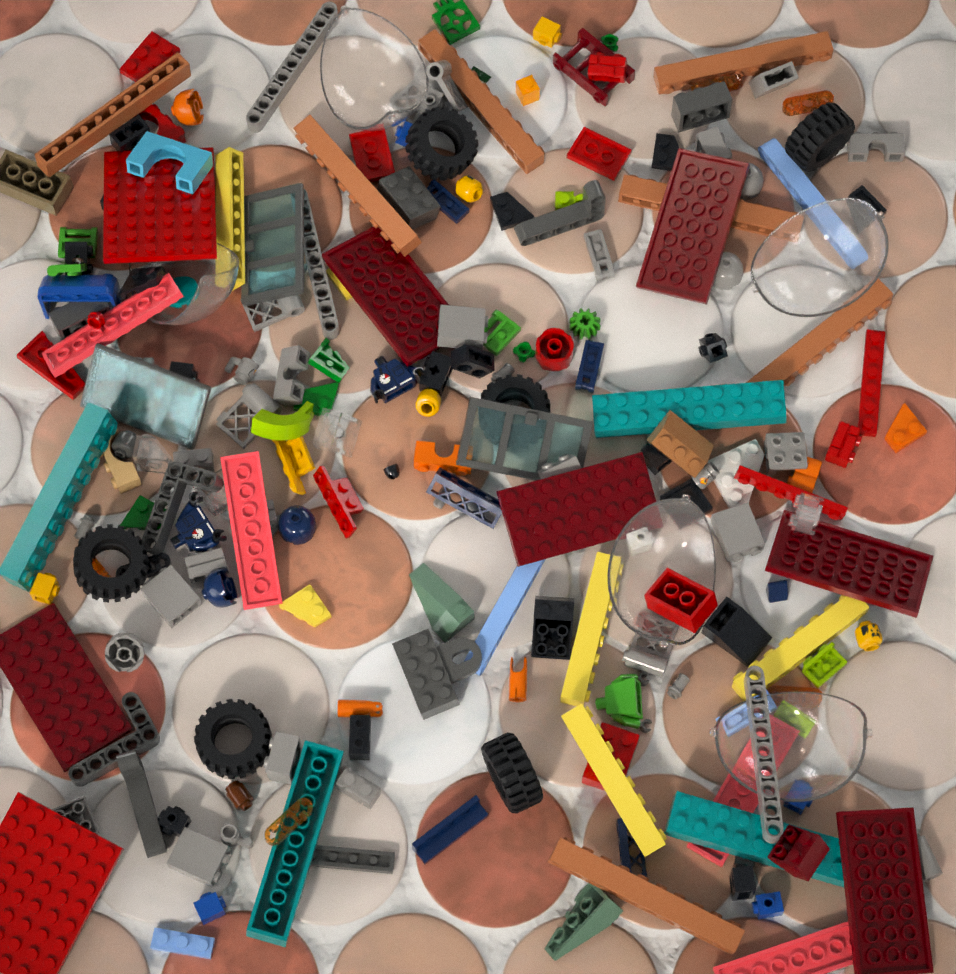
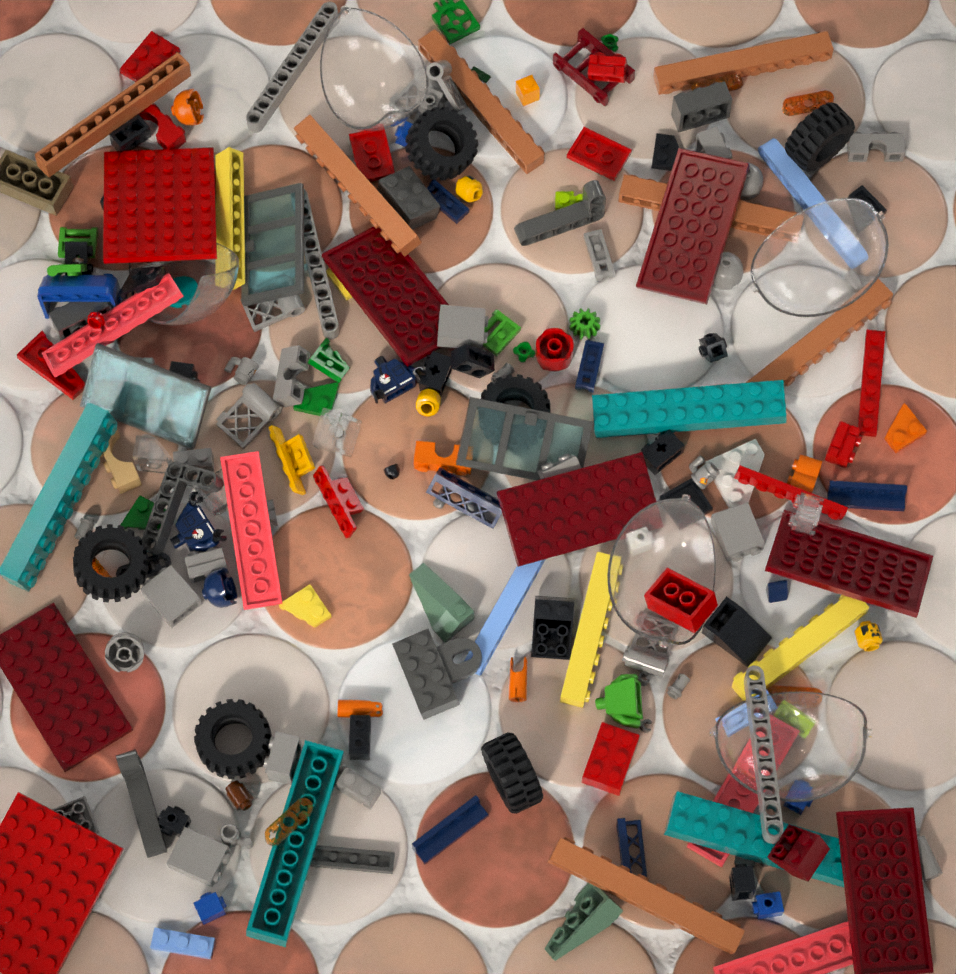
(45, 588): yellow brick -> none
(120, 746): dark grey beam -> none
(124, 444): dark grey head -> none
(155, 148): medium azure arch -> none
(283, 426): lime arch -> none
(297, 524): dark blue cylinder -> none
(509, 211): black wing -> none
(547, 32): yellow brick -> none
(613, 779): light yellow brick -> none
(681, 444): medium nougat slope -> none
(773, 79): light grey brick -> none
(785, 452): light grey bracket -> none
(823, 665): lime bracket -> none
(868, 495): none -> dark blue fence

